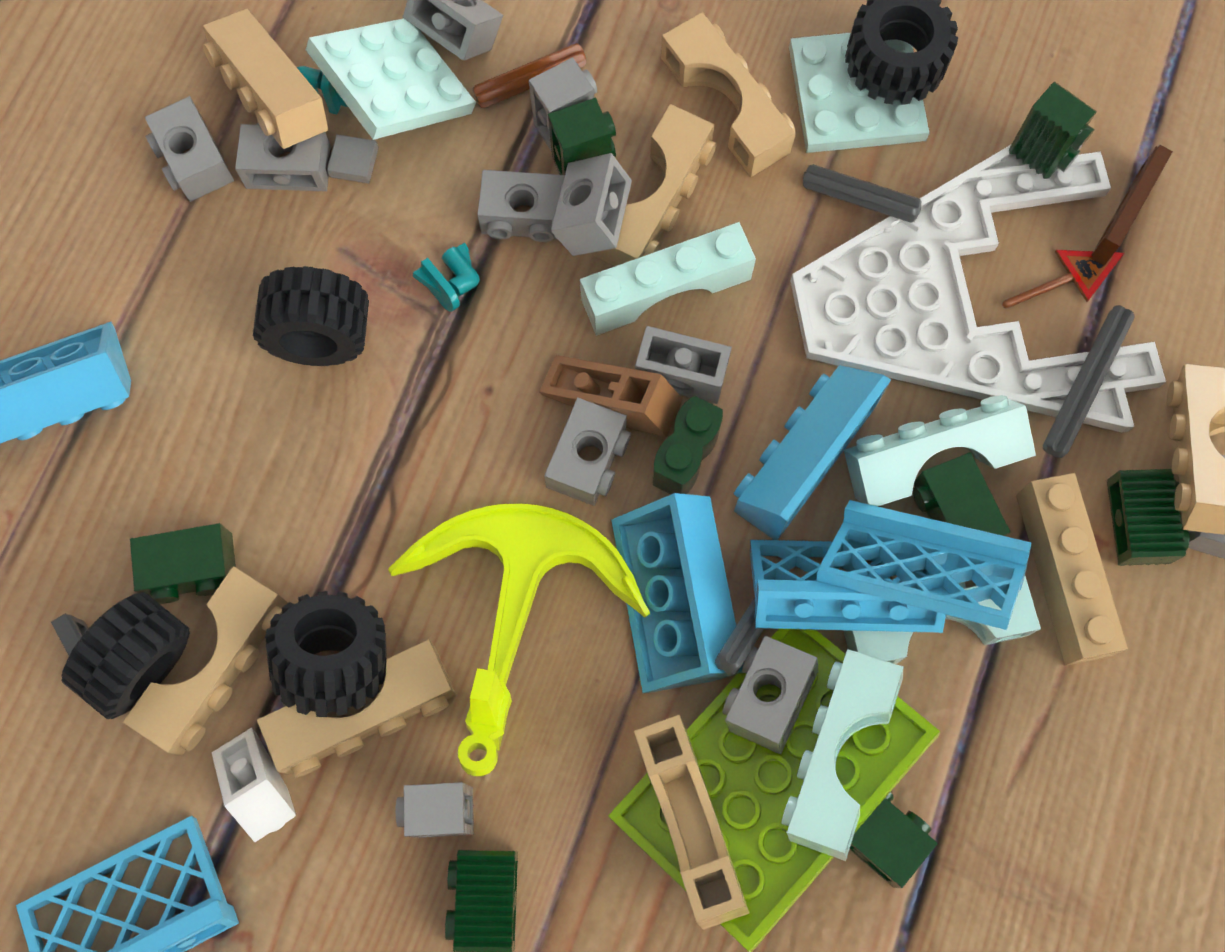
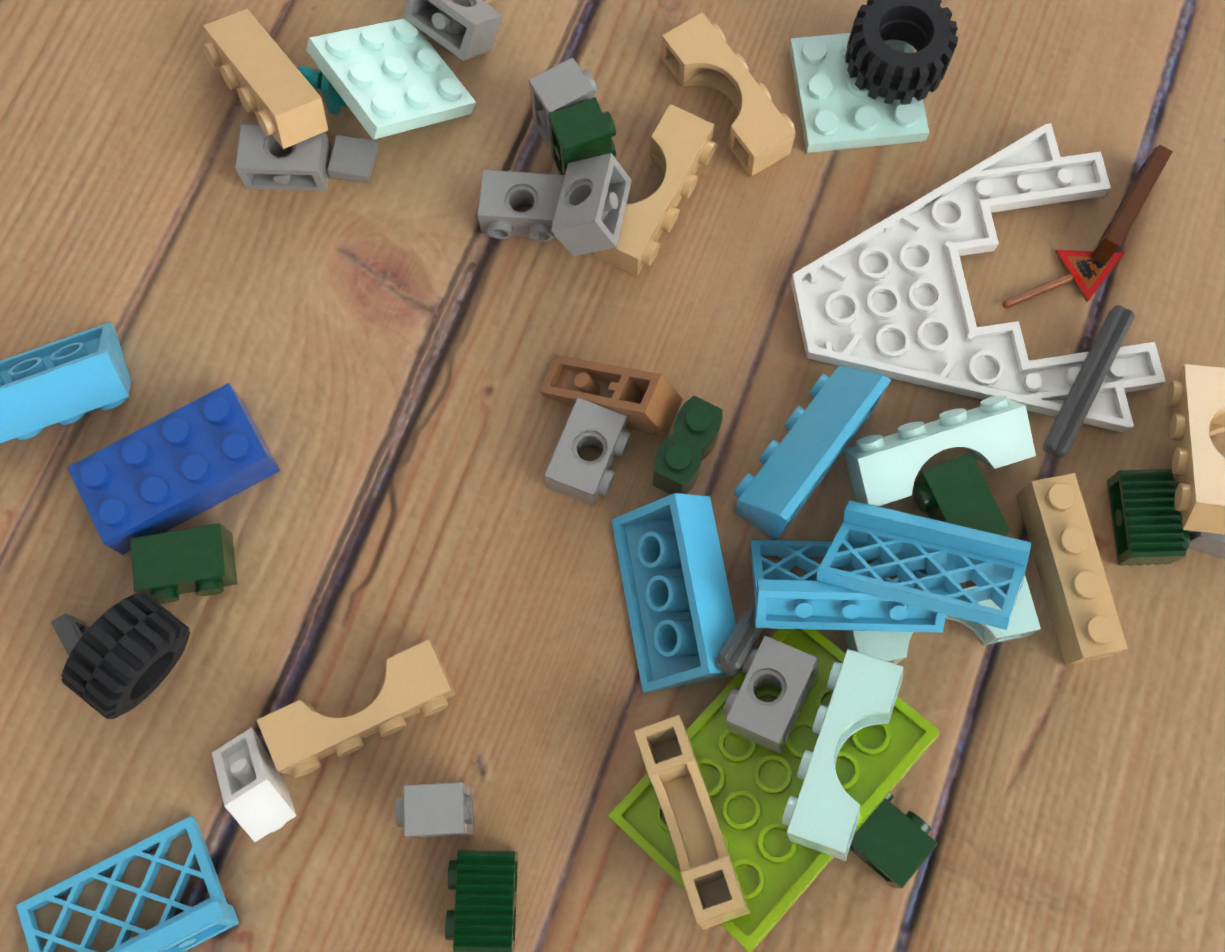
(173, 469): none -> blue brick
(175, 713): tan arch -> none
(179, 129): light grey brick -> none
(311, 316): black tyre -> none
(333, 680): black tyre -> none
(448, 291): teal piece -> none
(517, 80): dark orange axle -> none
(529, 544): neon yellow piece -> none
(686, 362): light grey brick -> none
(705, 262): light aqua arch -> none
(862, 193): dark grey axle -> none
(1053, 131): dark green brick -> none

